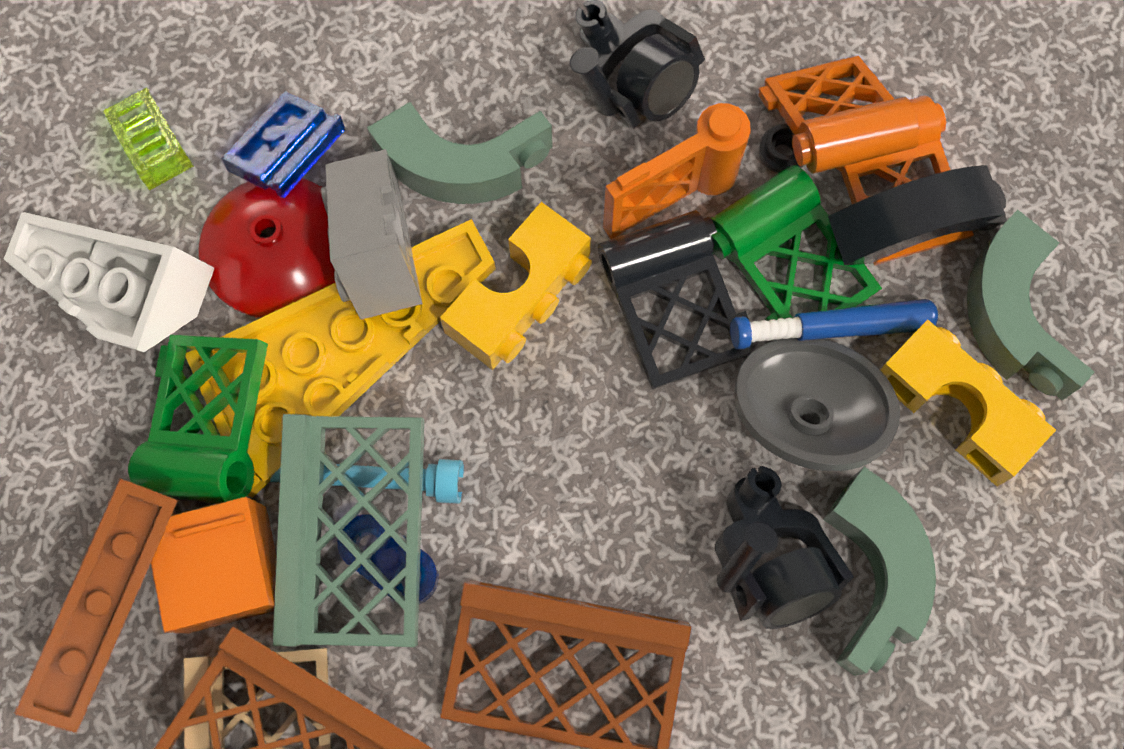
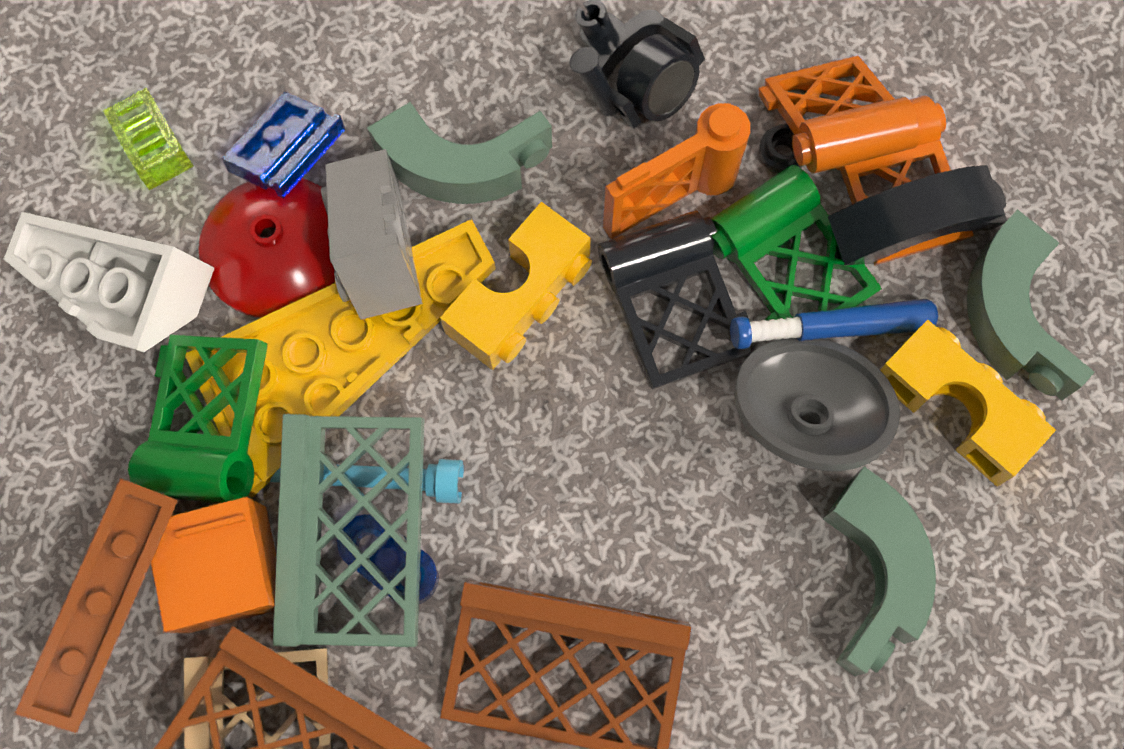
(790, 585): black piece -> none

